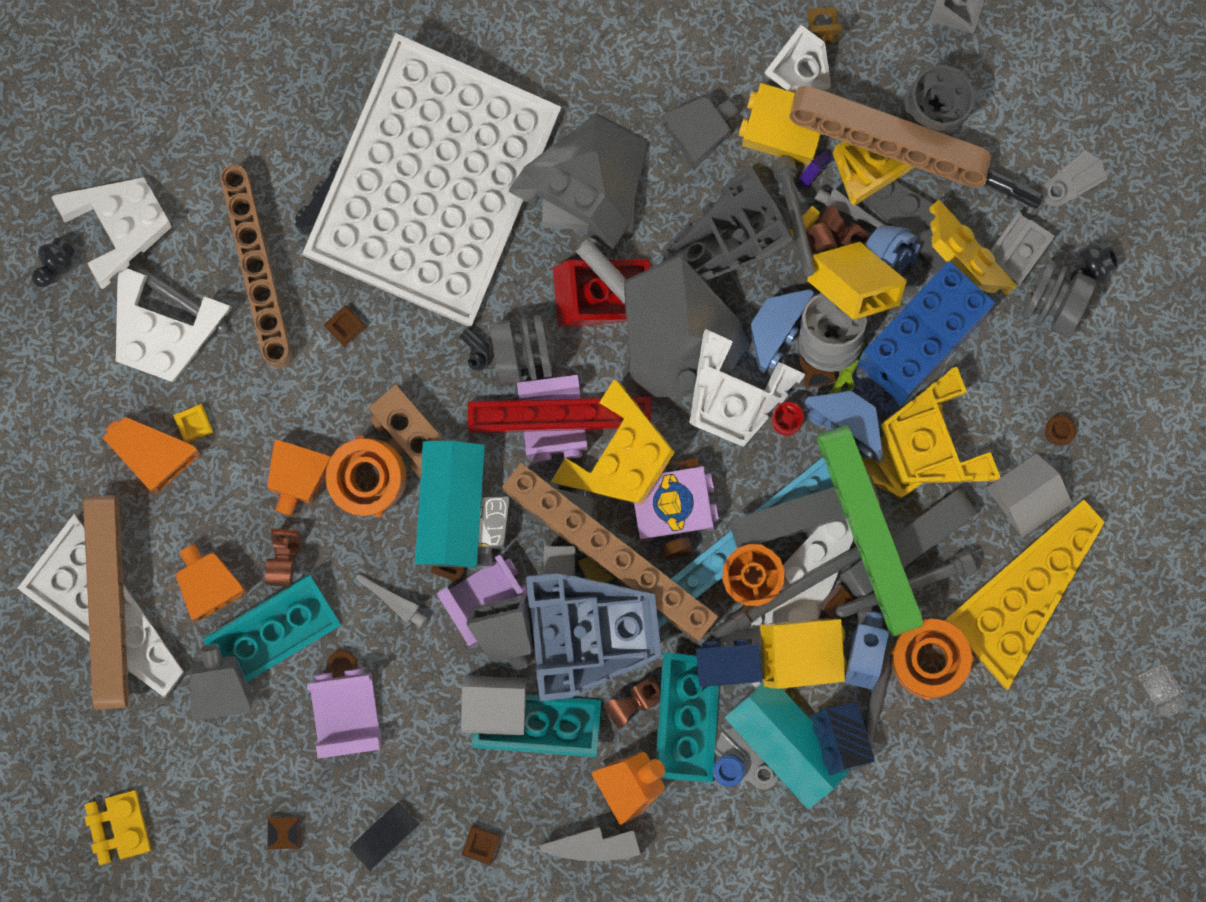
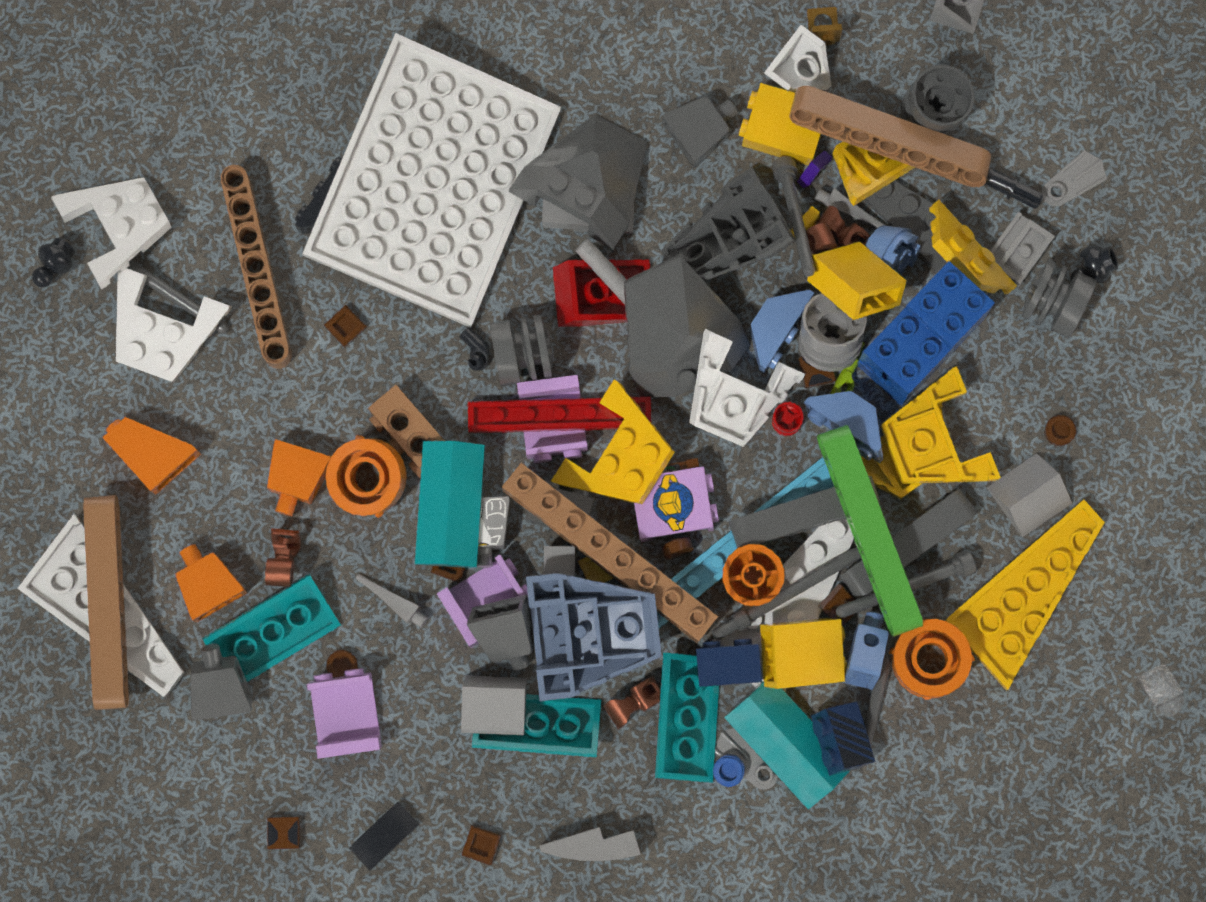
(127, 826): yellow plate -> none
(193, 423): yellow tile -> none
(630, 784): orange torso -> none

